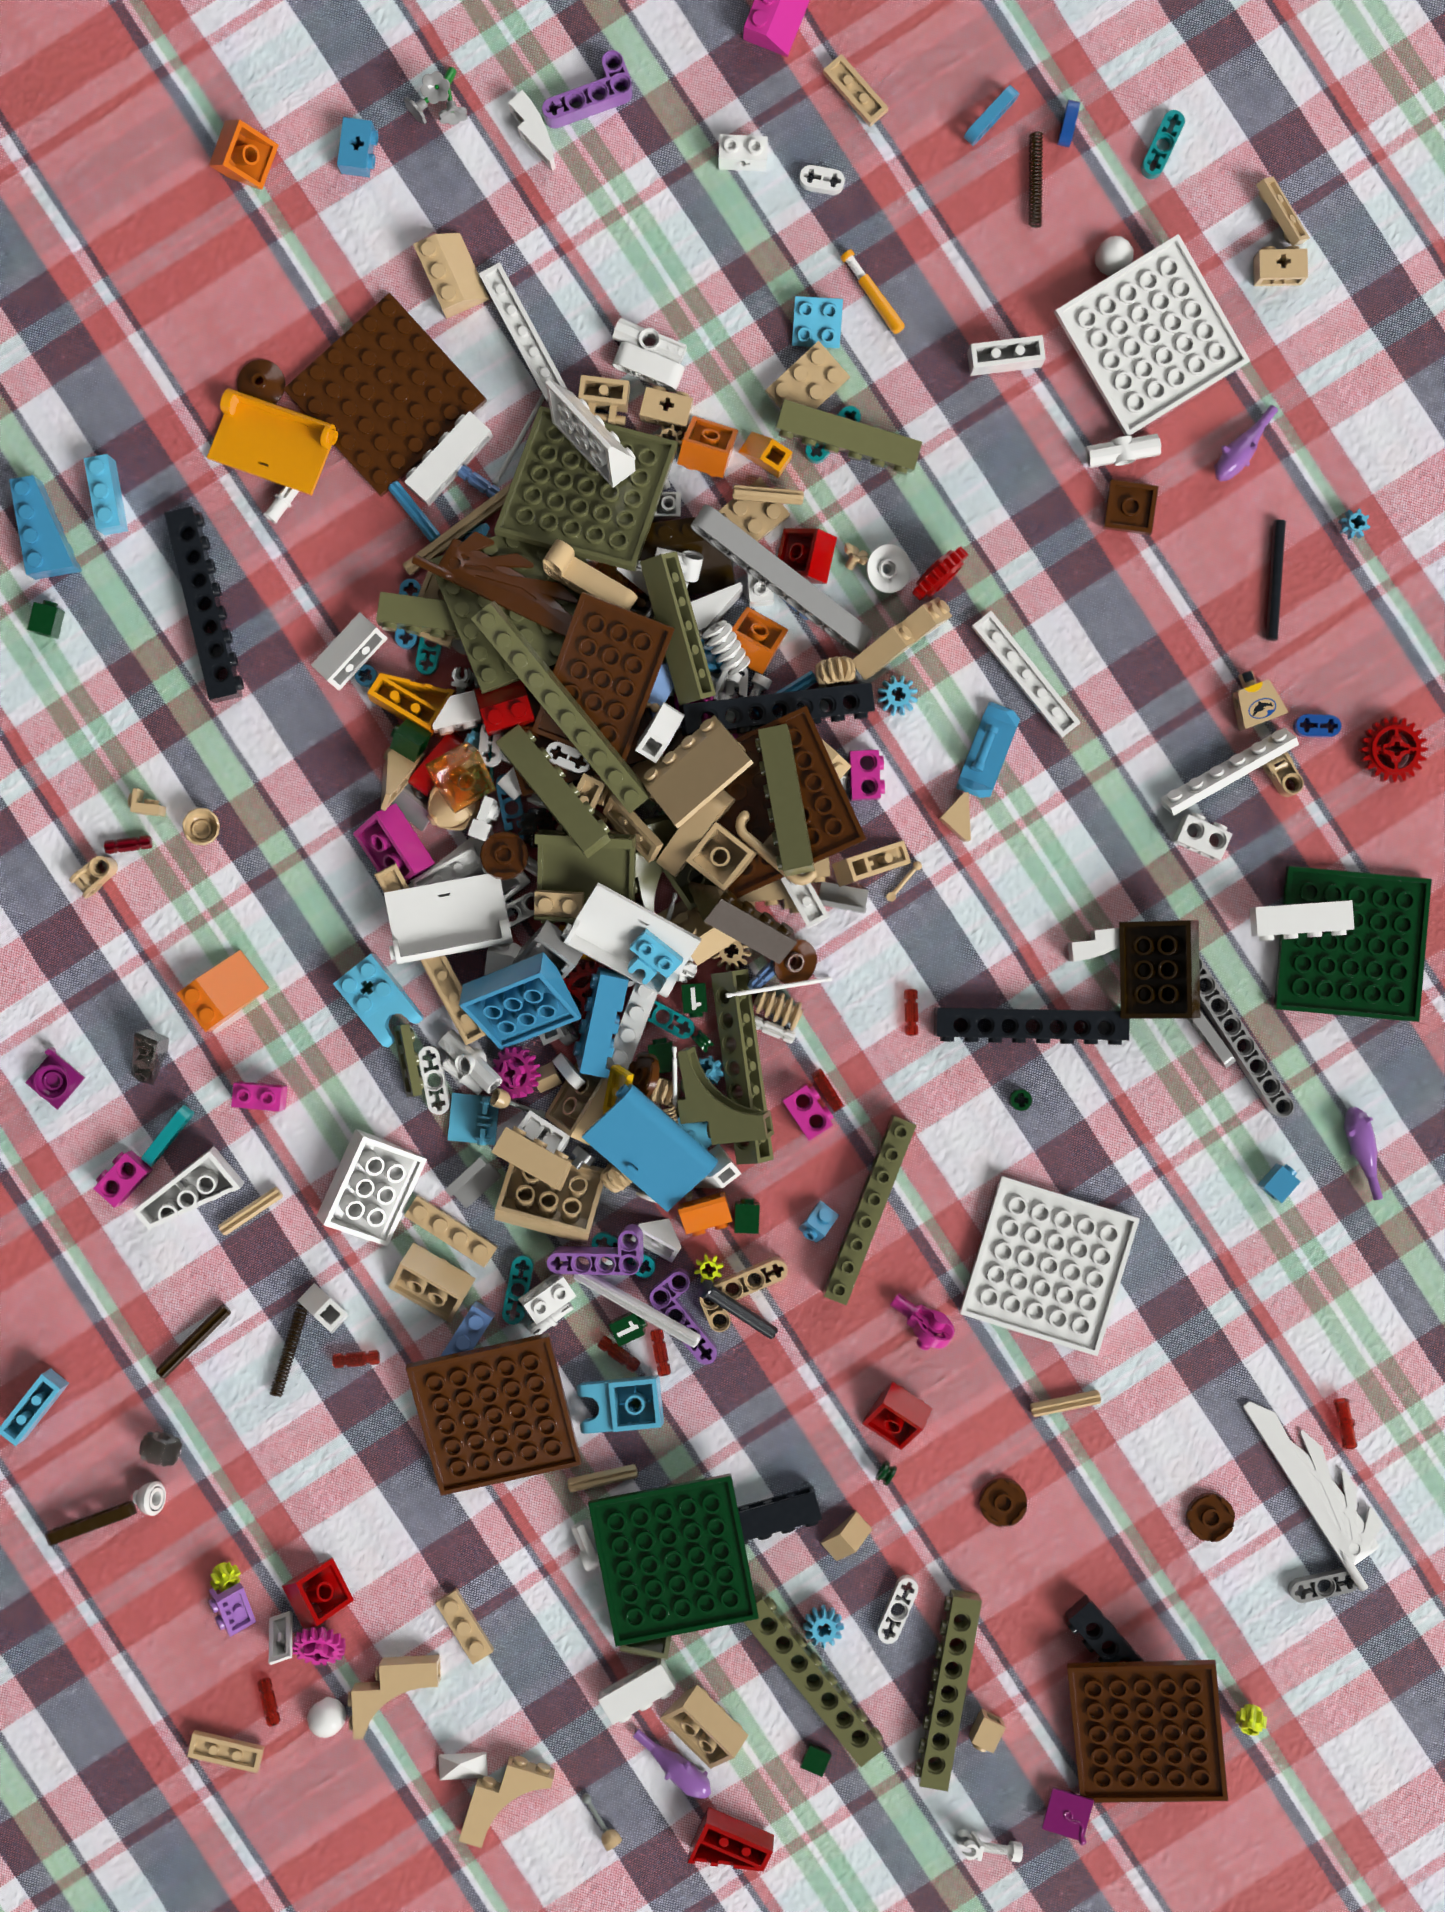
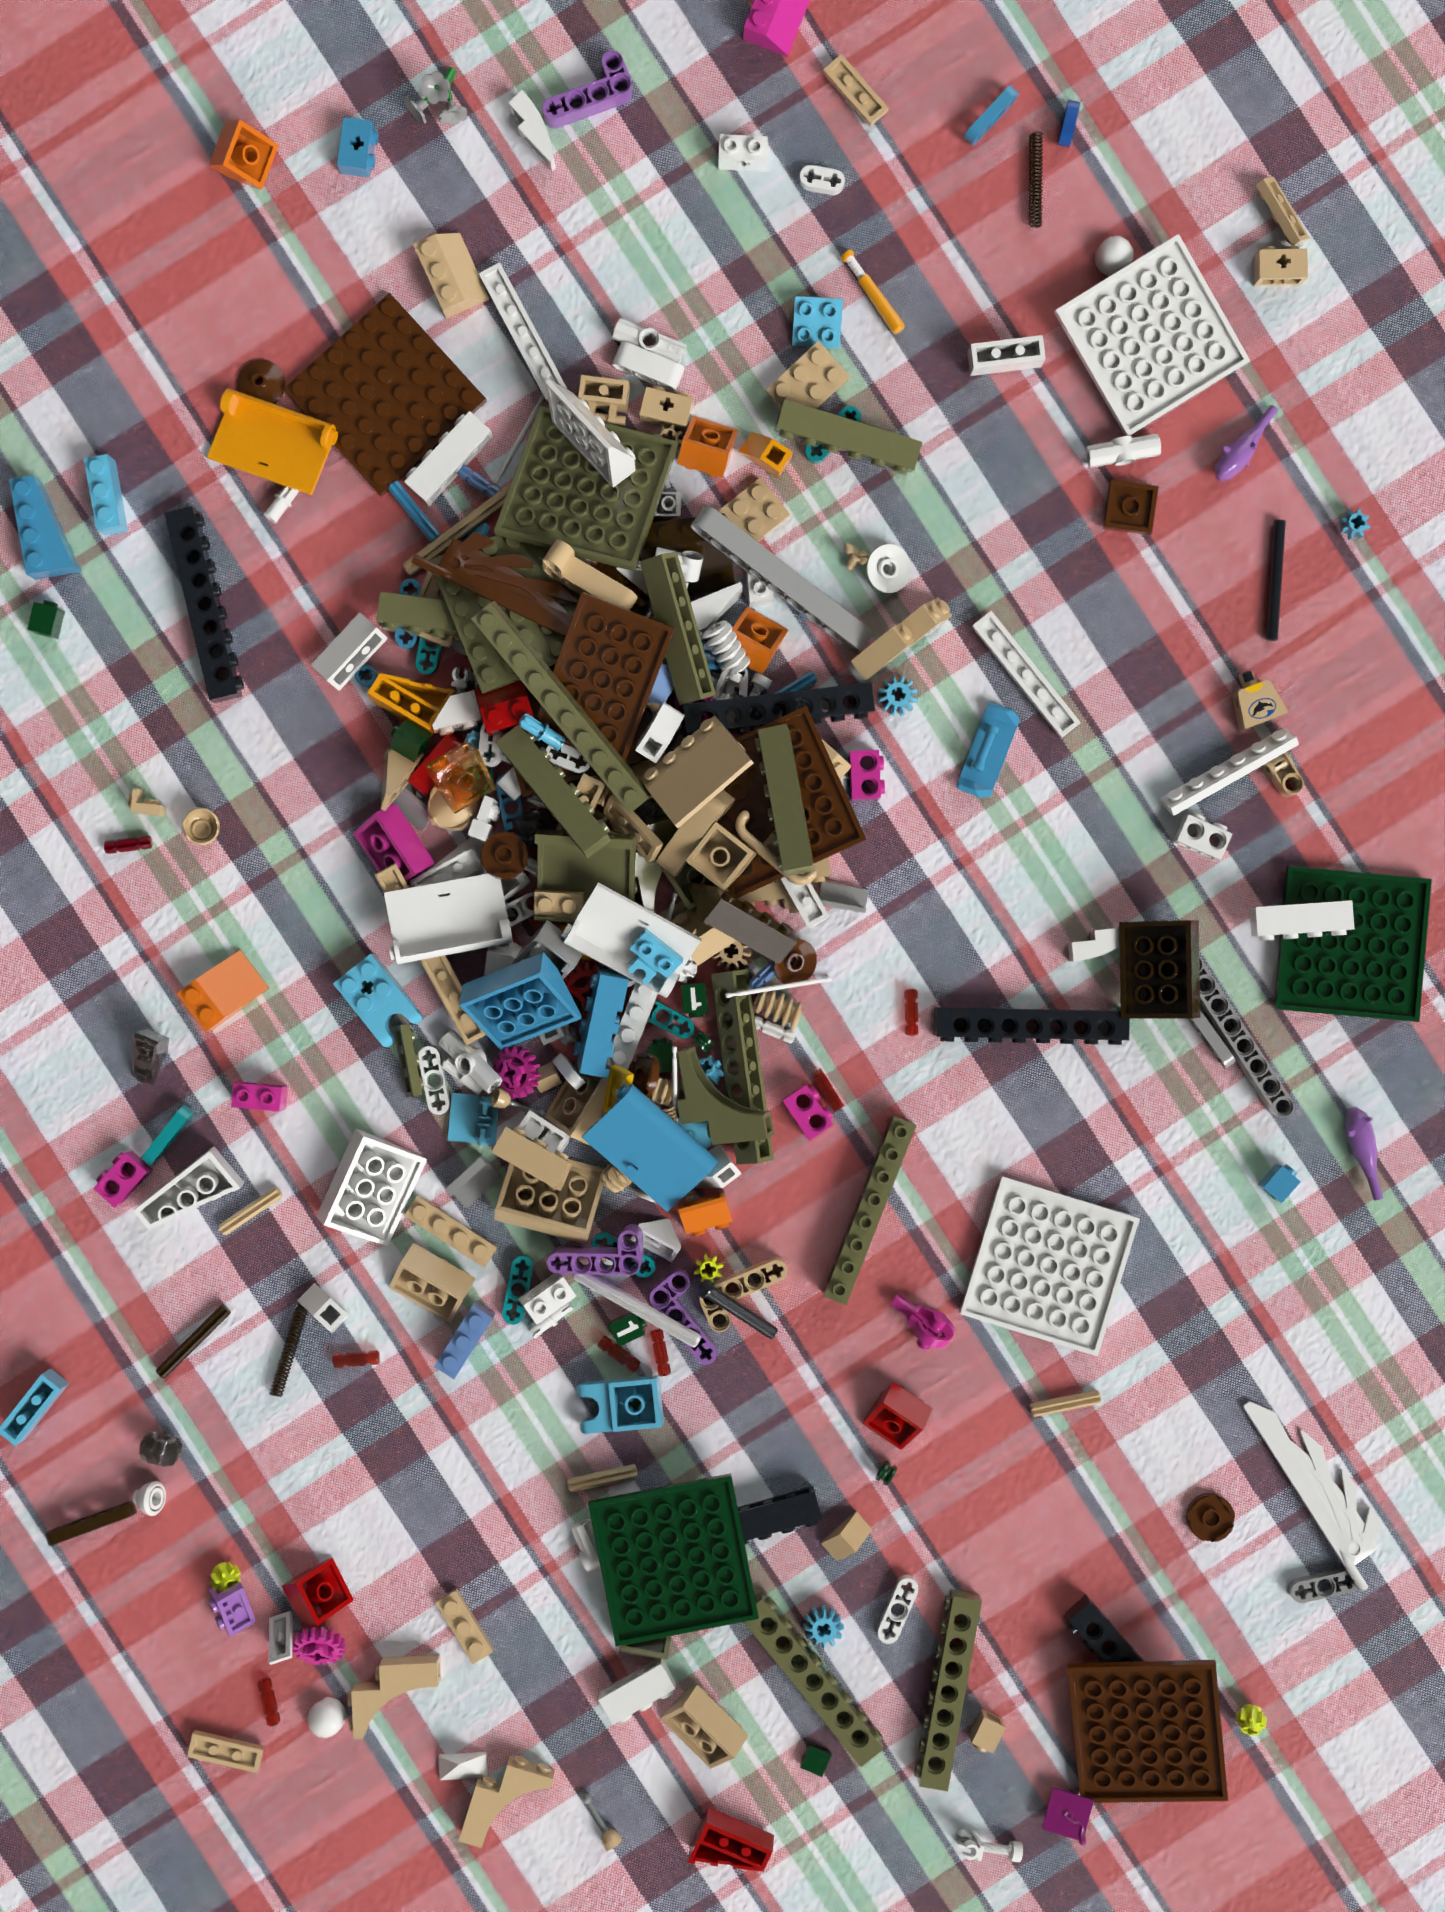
(55, 1079): magenta hat -> none
(90, 878): tan piece -> none
(494, 1414): reddish brown plate -> none
(541, 731): none -> medium azure axle
(582, 1156): dark grey tile -> none
(677, 1768): medium lavender piece -> none
(747, 1216): dark green brick -> none
(766, 494): tan axle -> none
(808, 552): red slope -> none
(818, 1222): dark azure bracket -> none
(835, 672): tan gear -> none
(871, 863): tan slope -> none
(891, 896): tan hinge -> none
(940, 573): red gear -> none
(958, 818): tan slope -> none
(1003, 1502): reddish brown tile -> none
(1015, 1105): dark green bush -> none
(1162, 134): teal beam -> none
(1317, 720): blue beam -> none
(1345, 1423): clear red pin -> none
(1412, 749): red gear -> none

